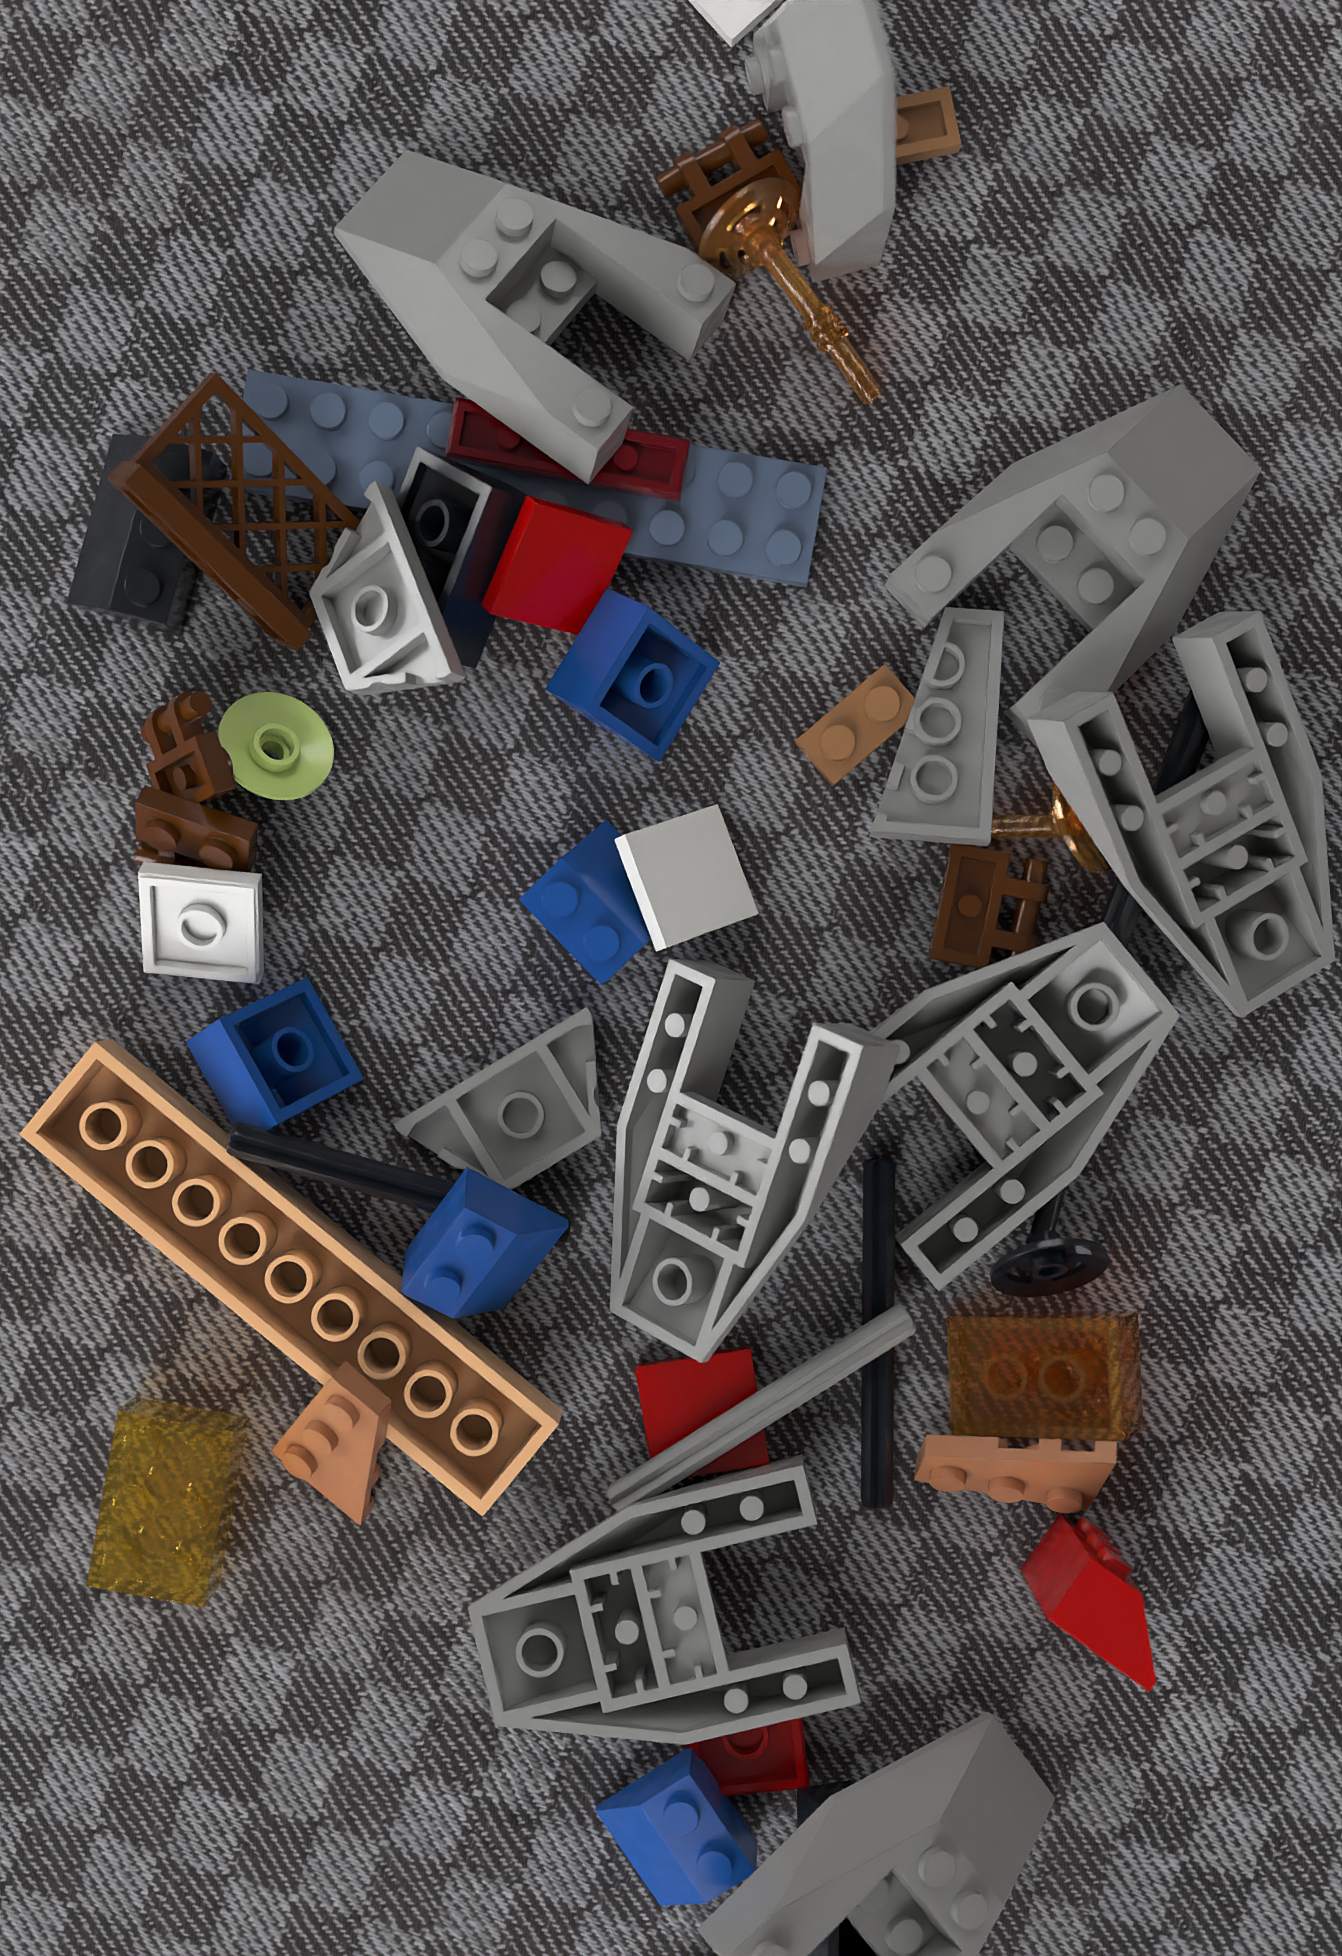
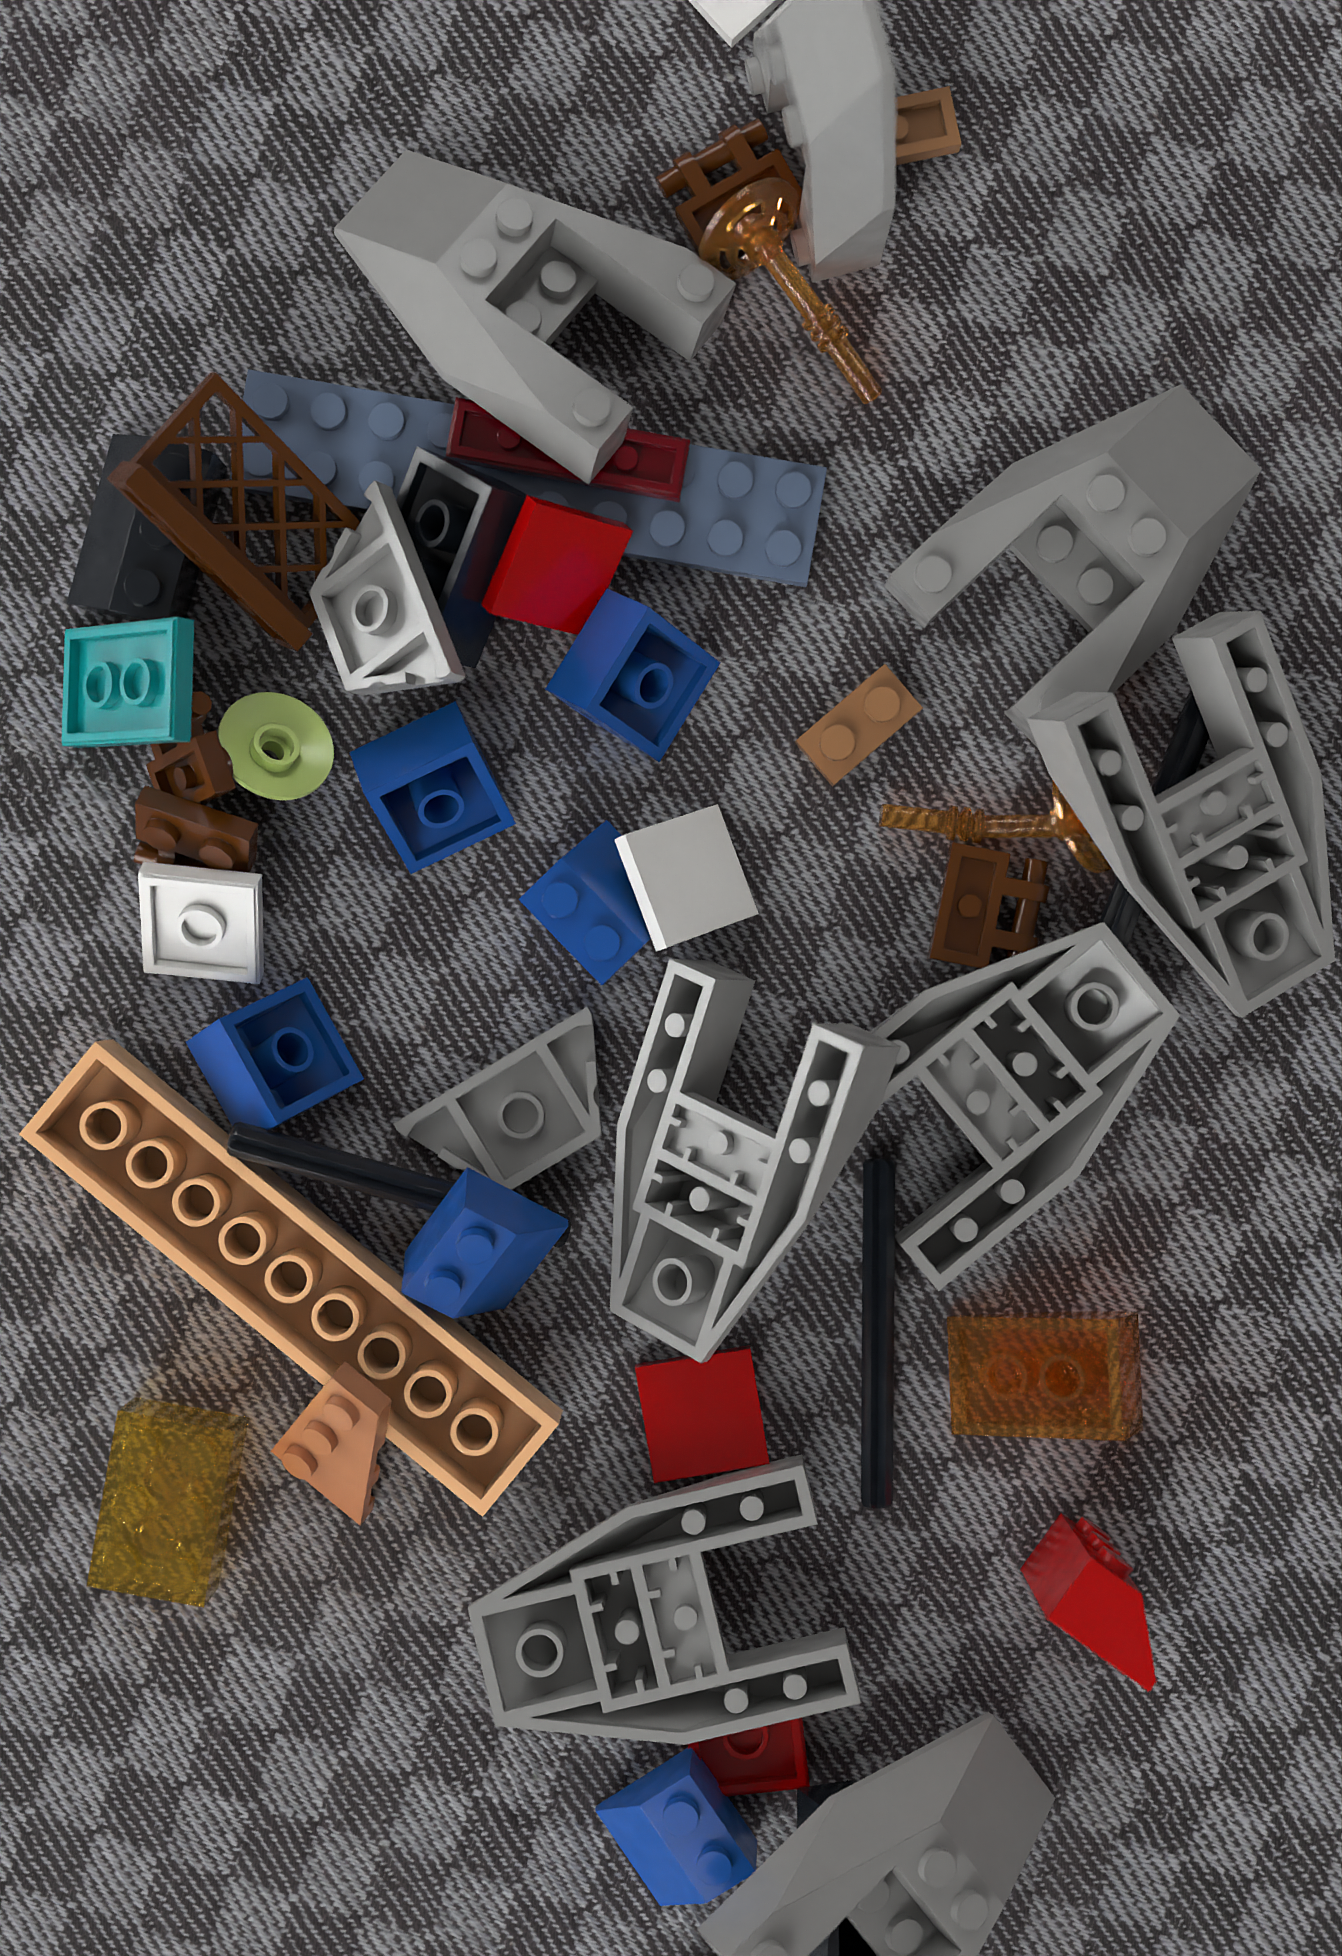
(128, 683): none -> teal tile
(431, 787): none -> blue slope
(763, 1408): light grey axle -> none
(948, 749): light grey wing -> none
(1035, 1474): nougat wing -> none
(1049, 1258): black dish -> none

